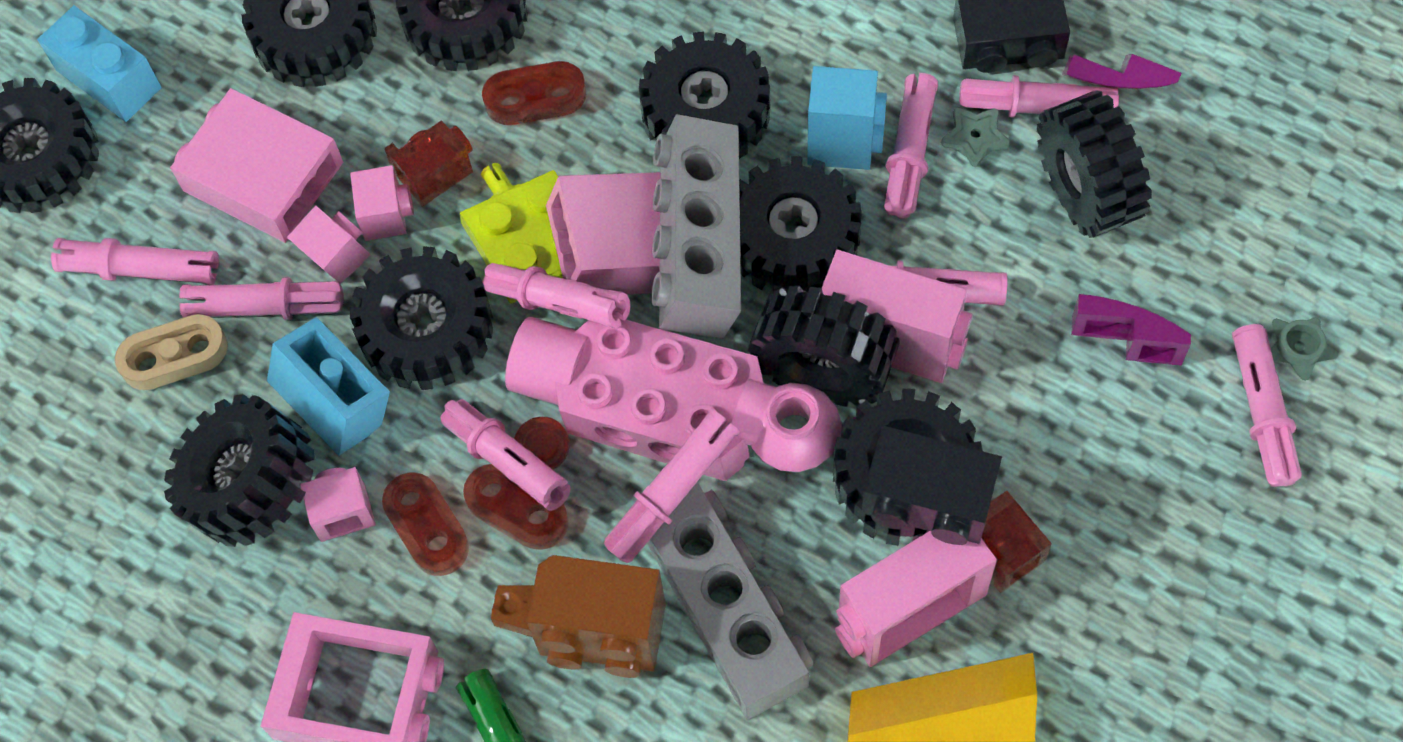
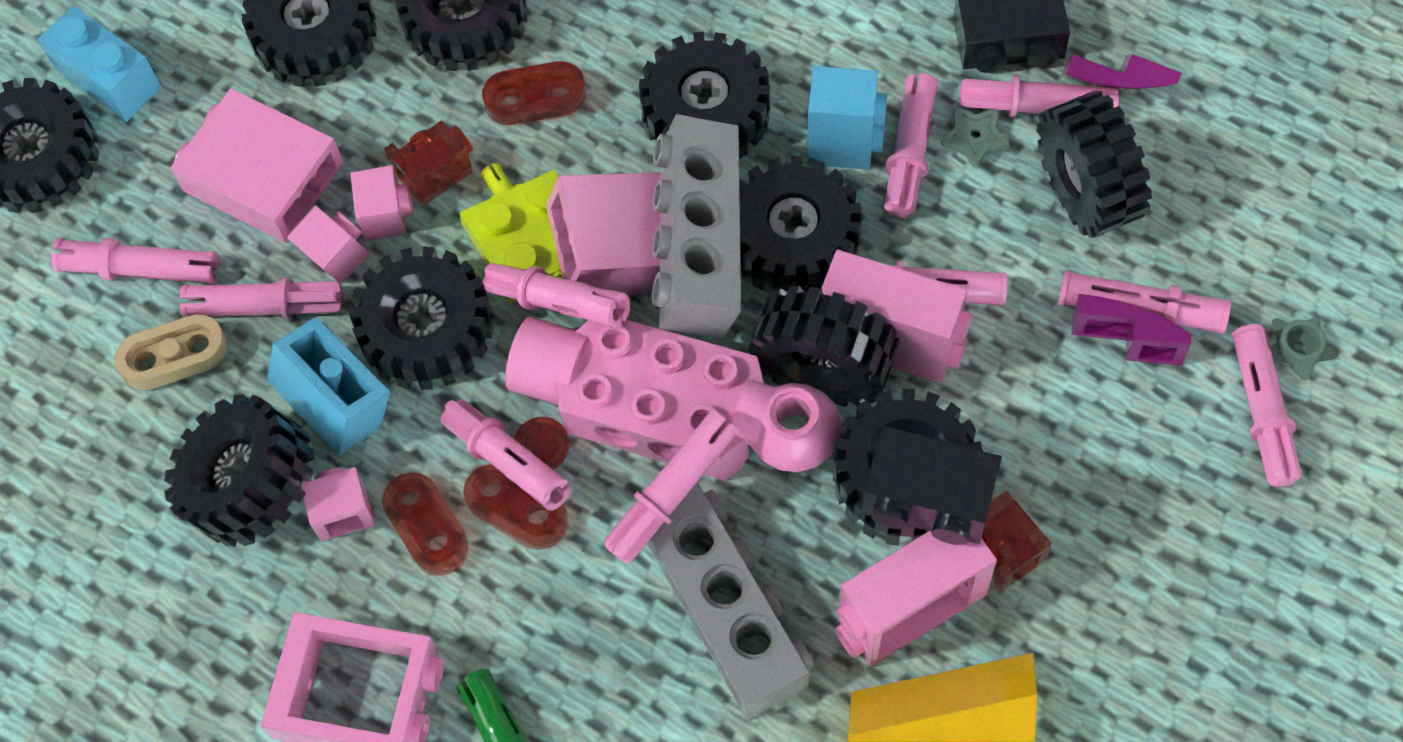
(588, 614): dark orange hinge -> none
(1171, 304): none -> bright pink pin

